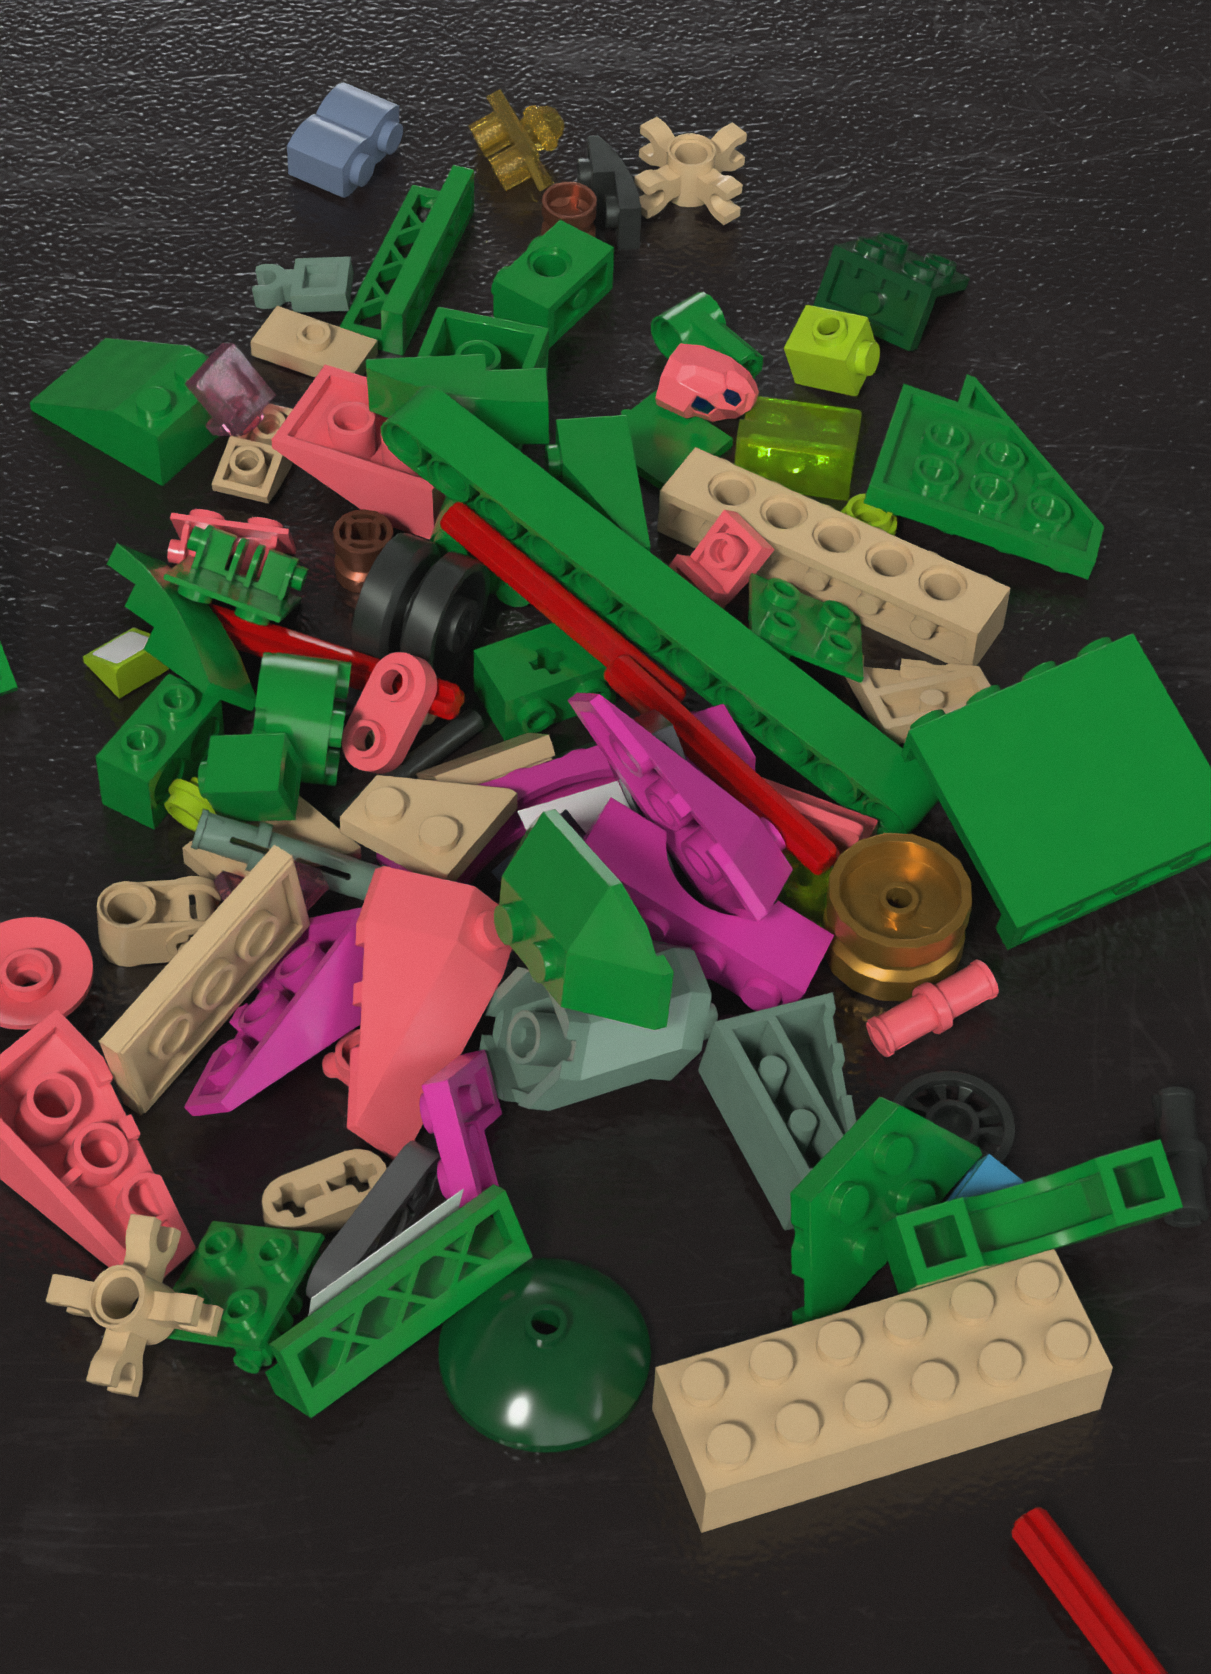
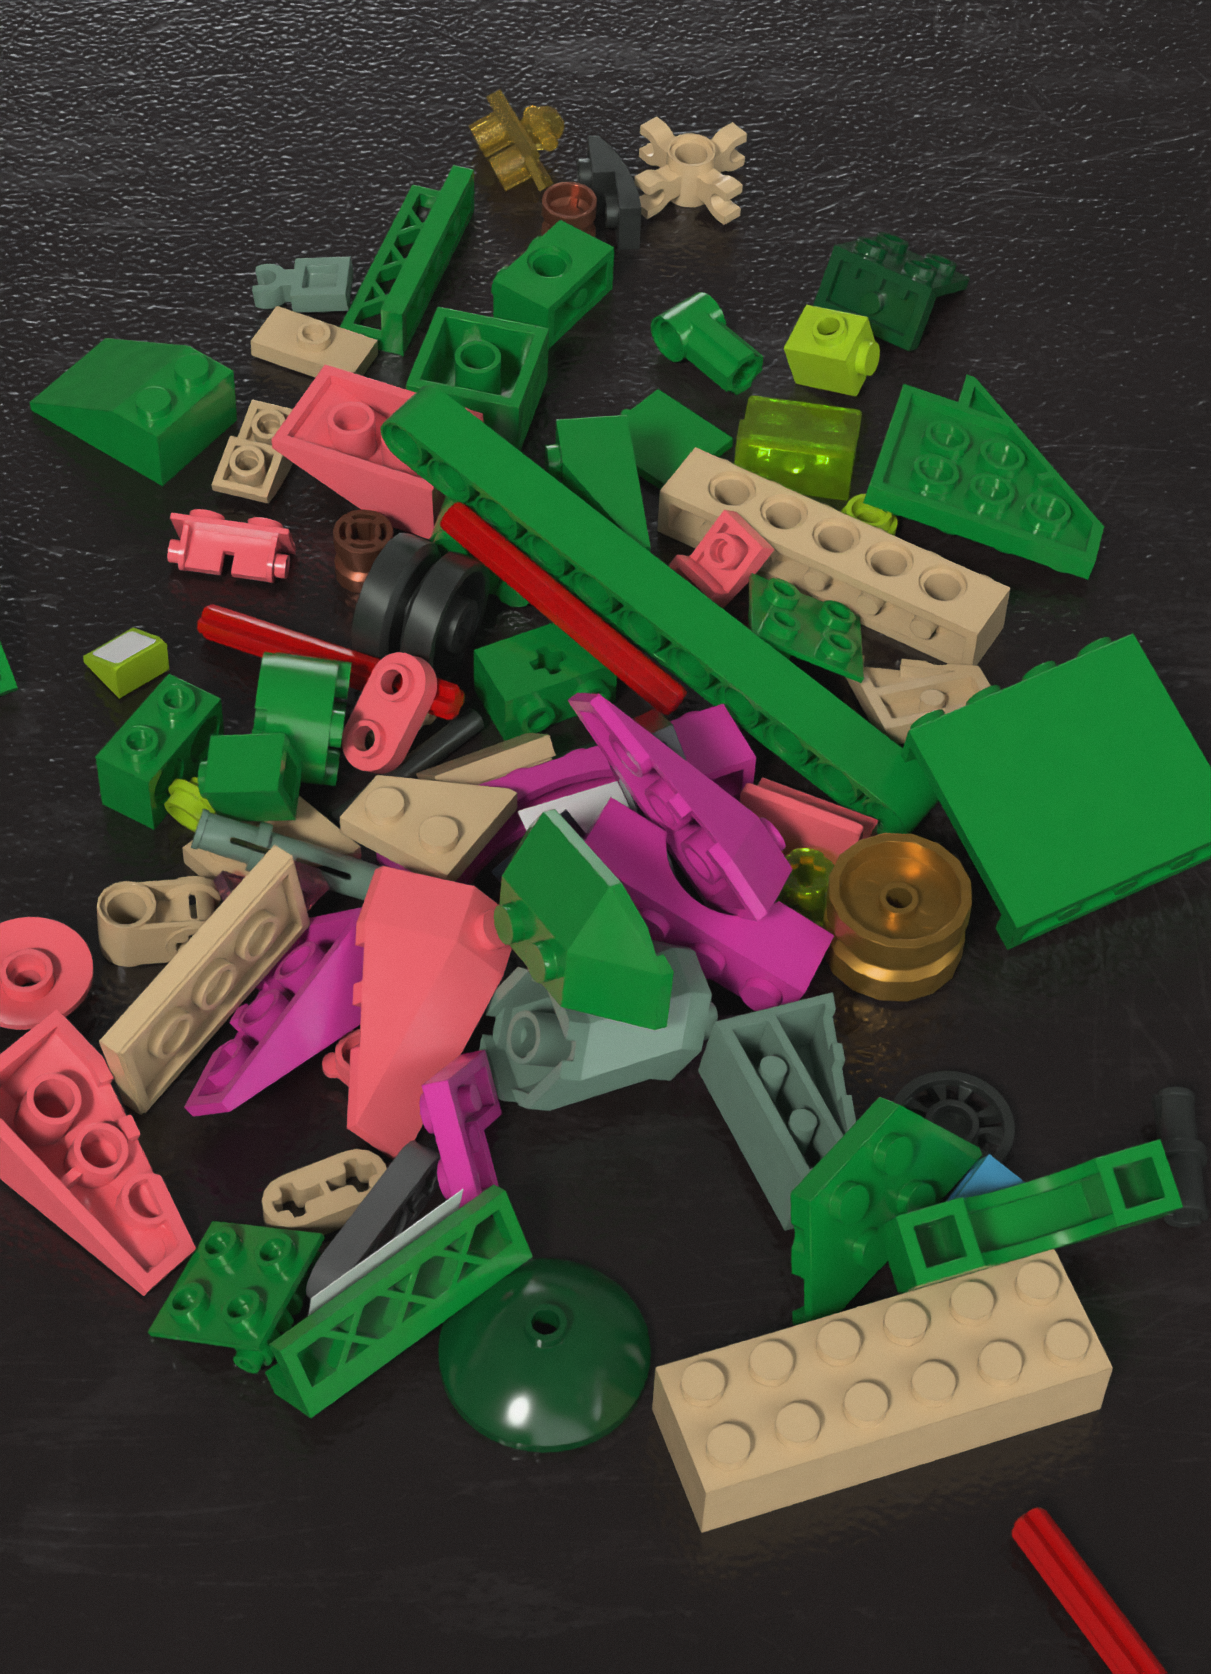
(155, 1316): tan pin -> none
(185, 632): green slope -> none
(230, 392): clear pink bracket -> none
(255, 600): green hinge -> none
(344, 140): sand blue brick -> none
(505, 400): green slope -> none
(705, 385): coral rock -> none
(724, 765): red axle -> none
(932, 1008): coral pin -> none

